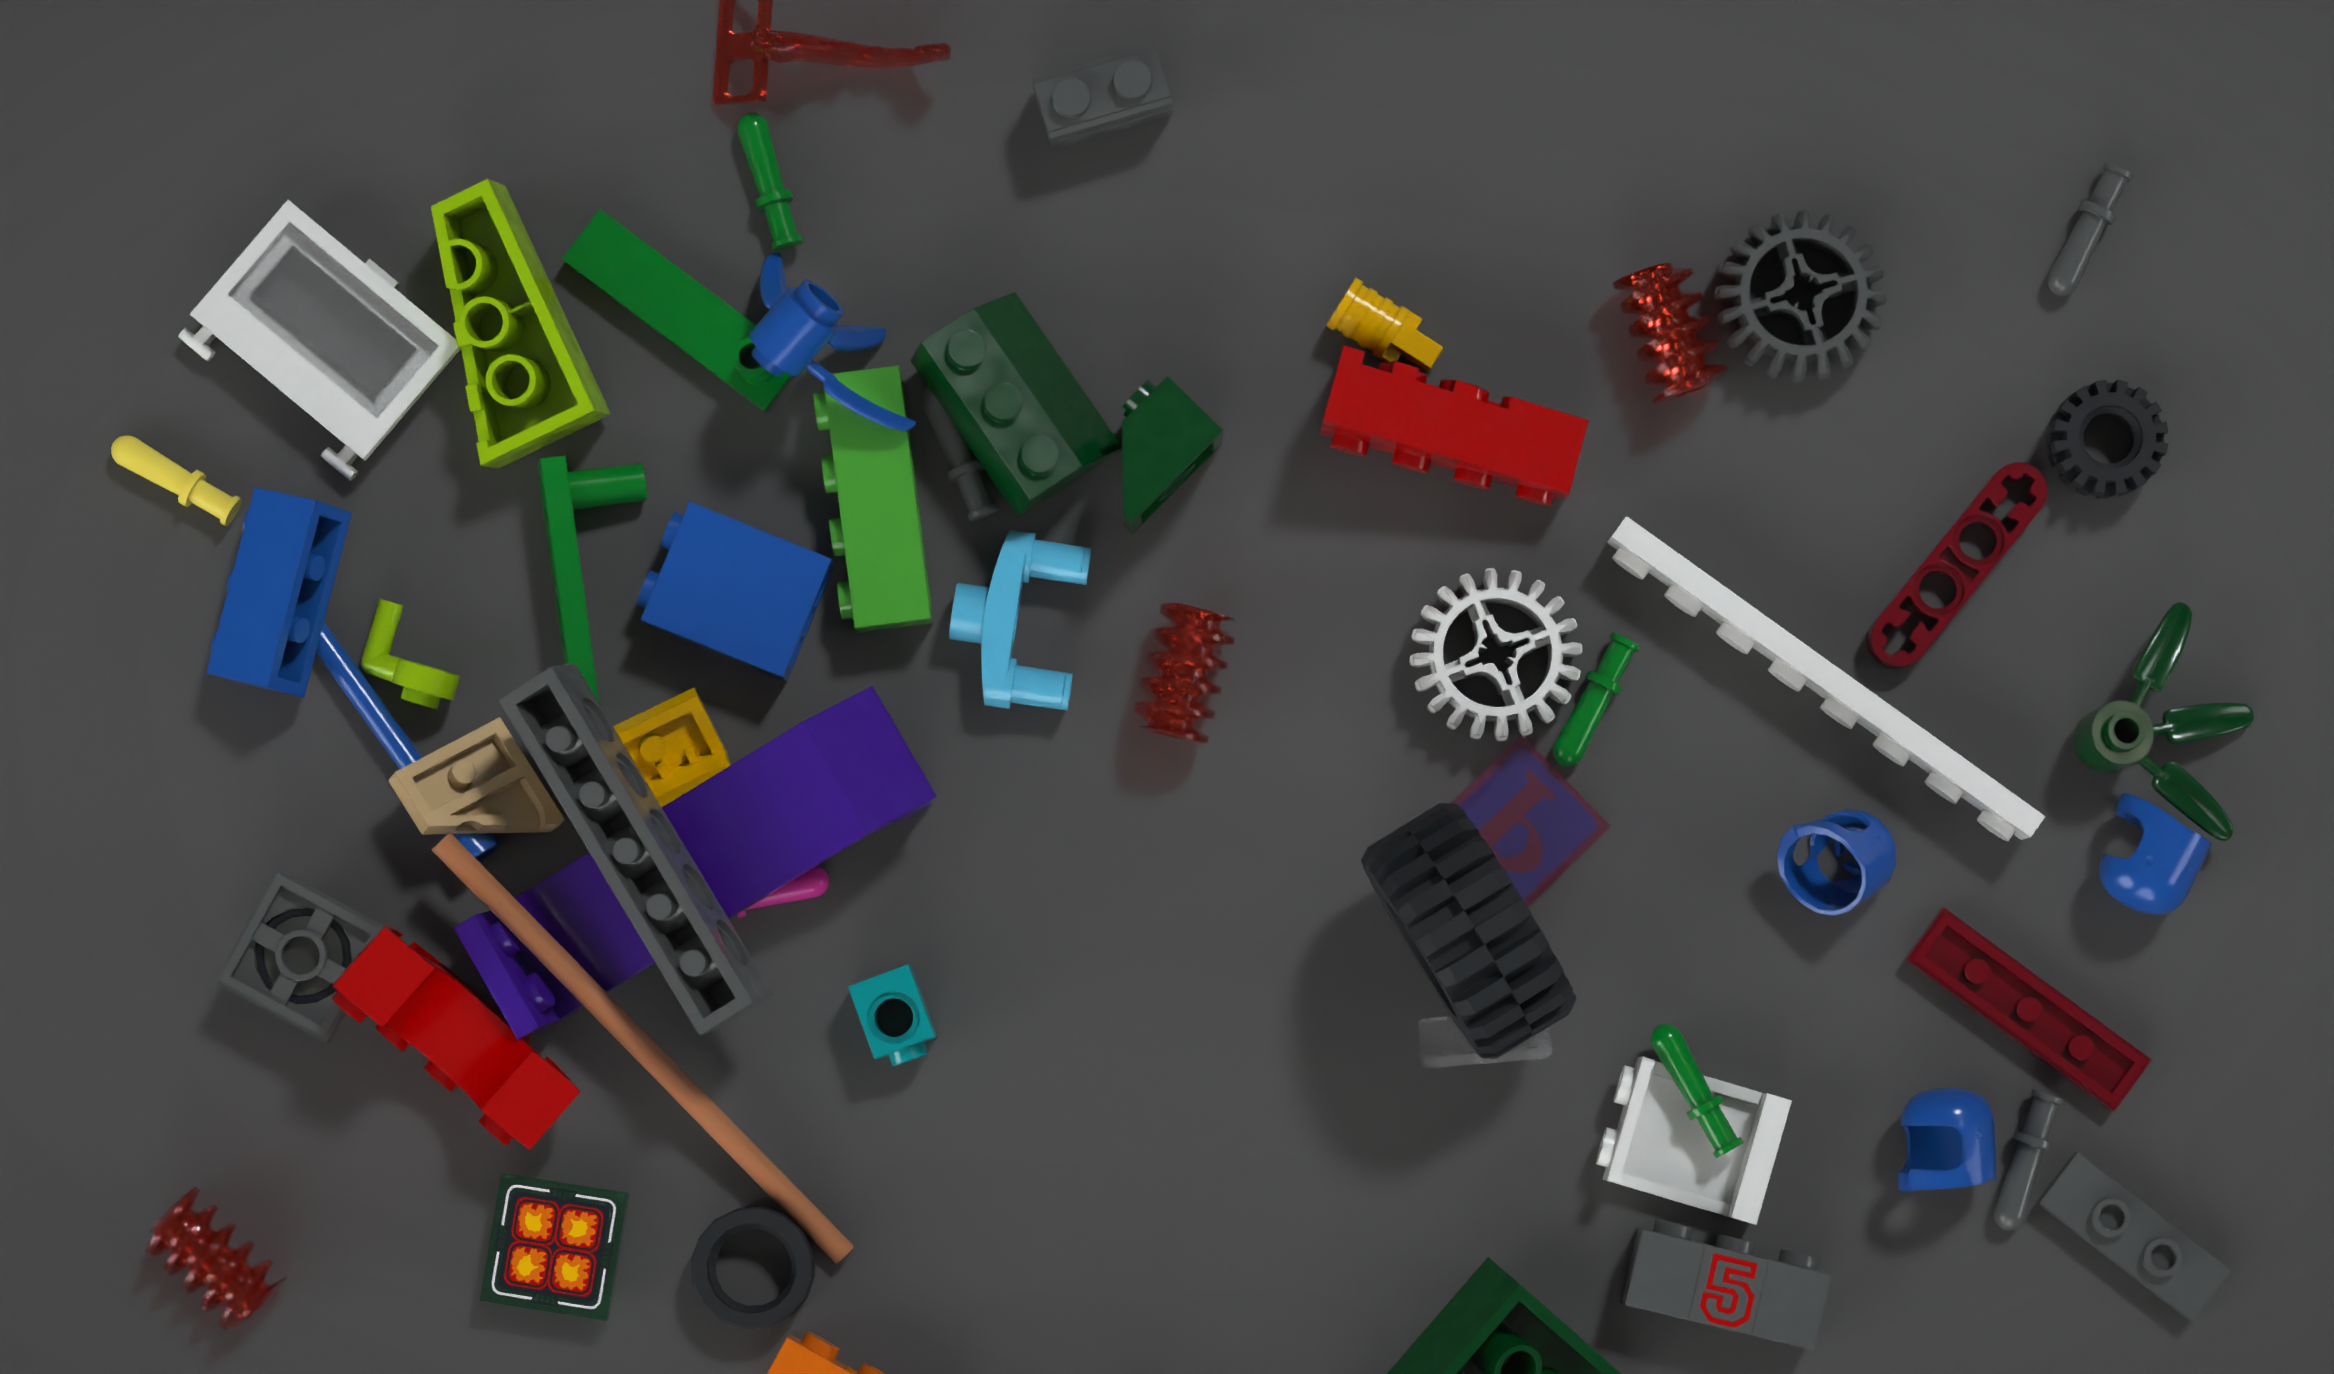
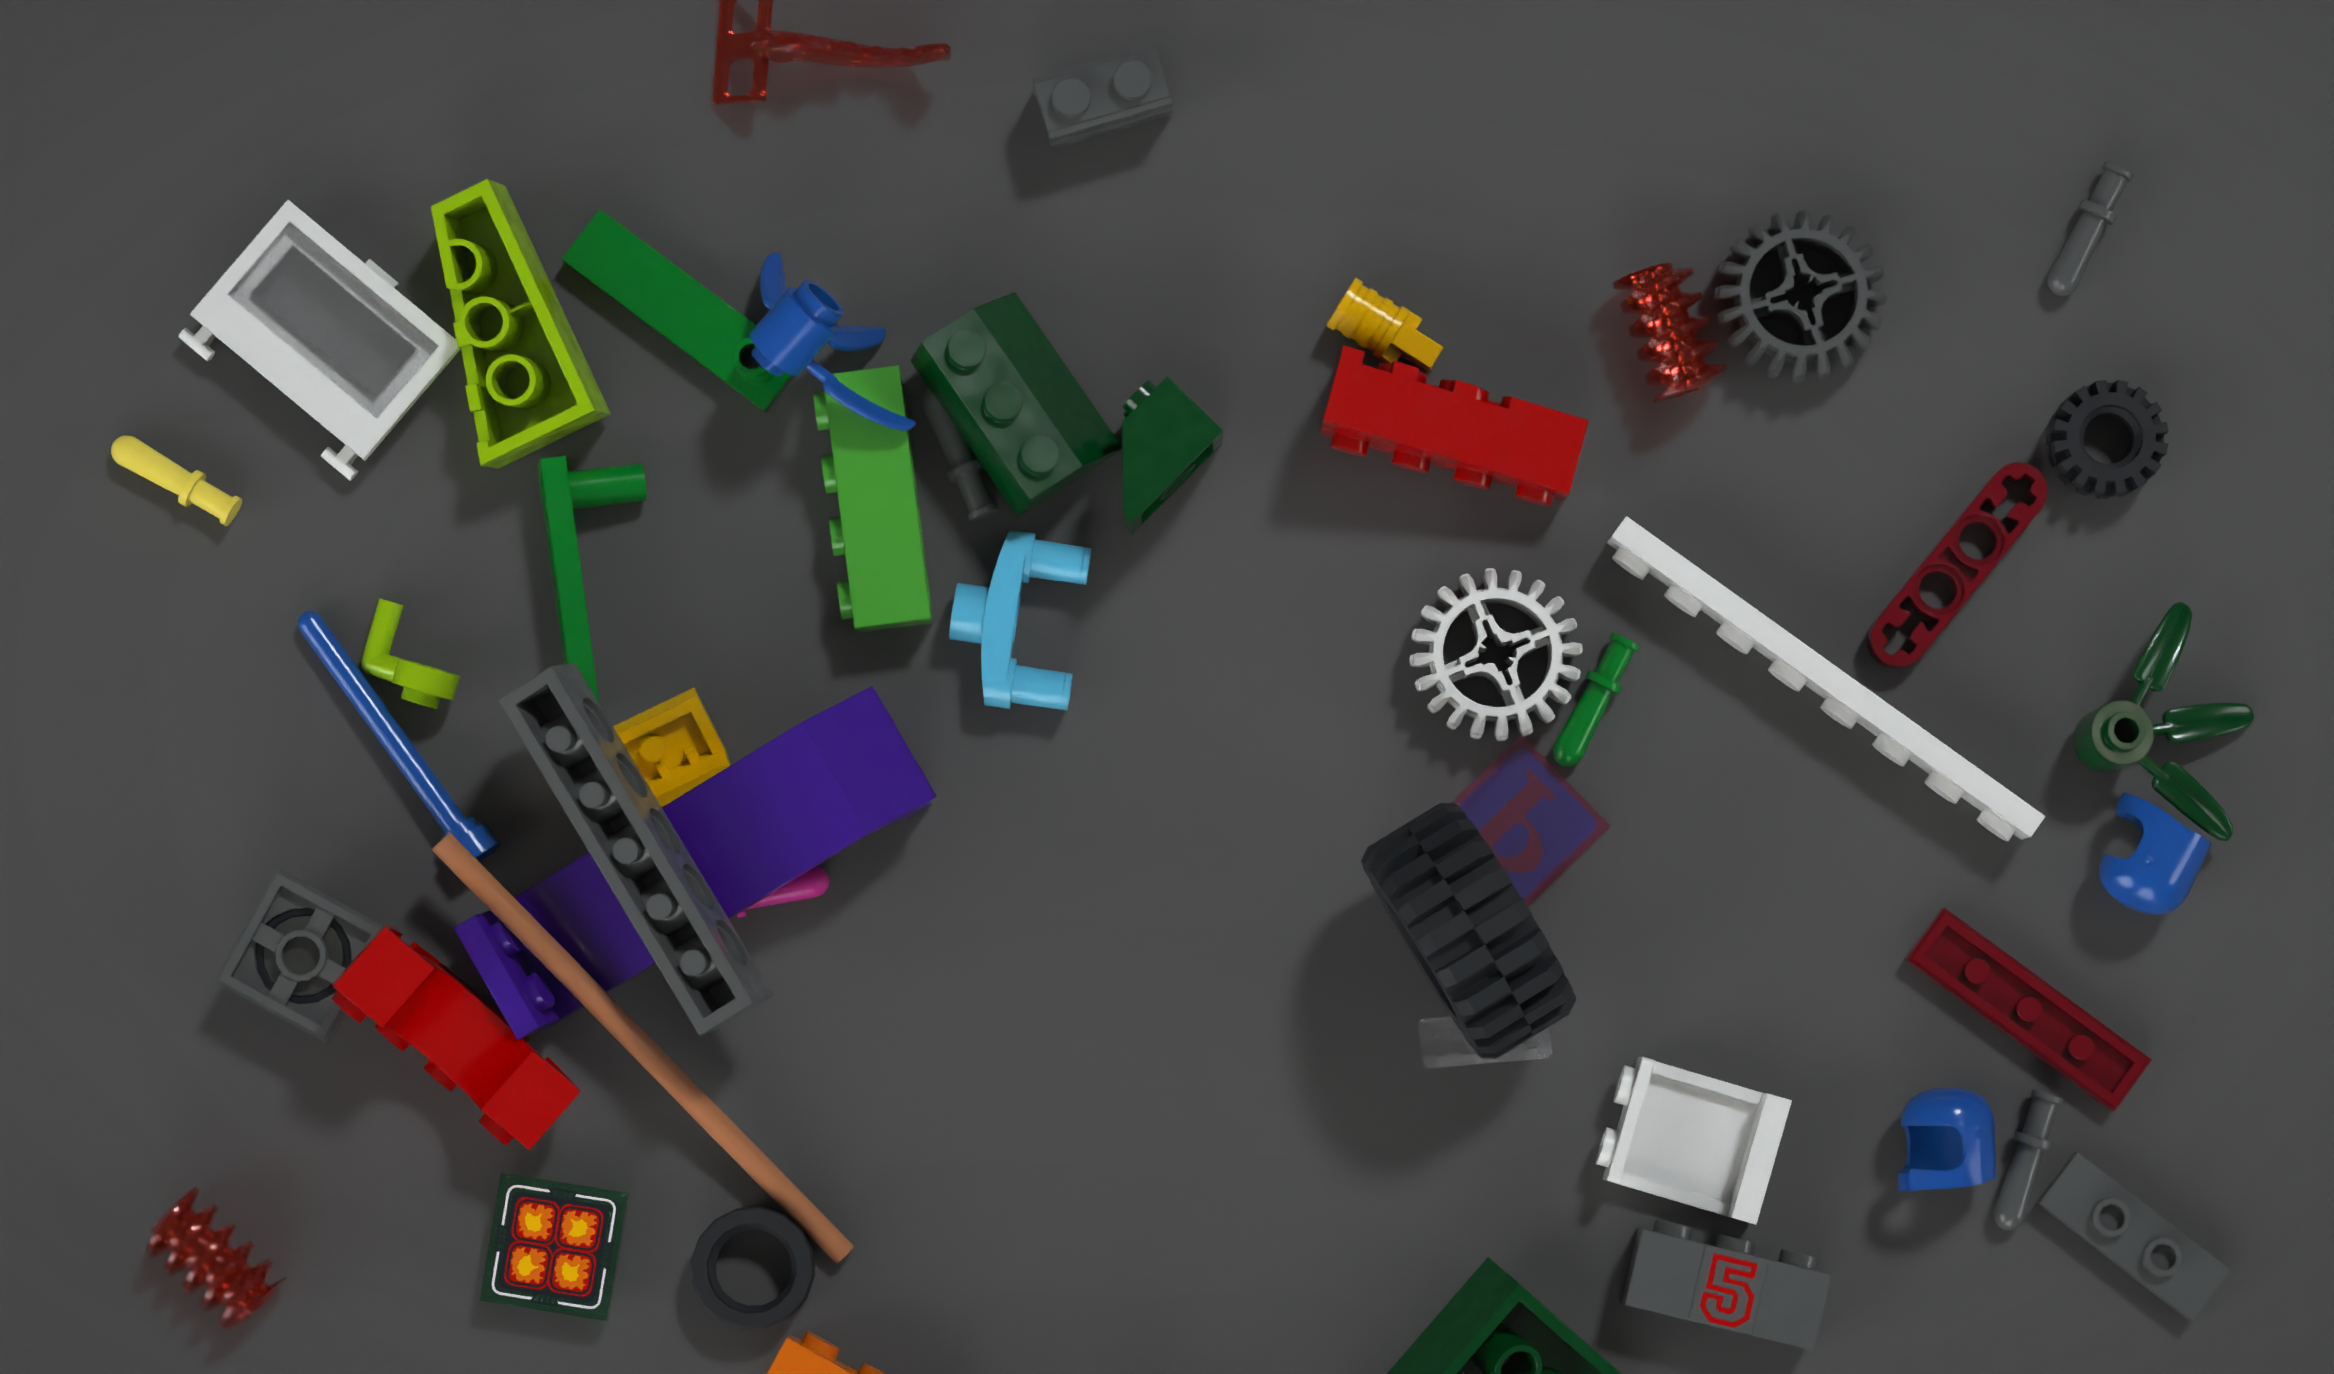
(279, 592): blue brick -> none
(476, 787): tan wing -> none
(735, 590): blue brick -> none
(773, 198): green piece -> none
(872, 994): teal brick -> none
(1183, 672): clear red piece -> none
(1686, 1074): green piece -> none
(1865, 839): blue helmet -> none

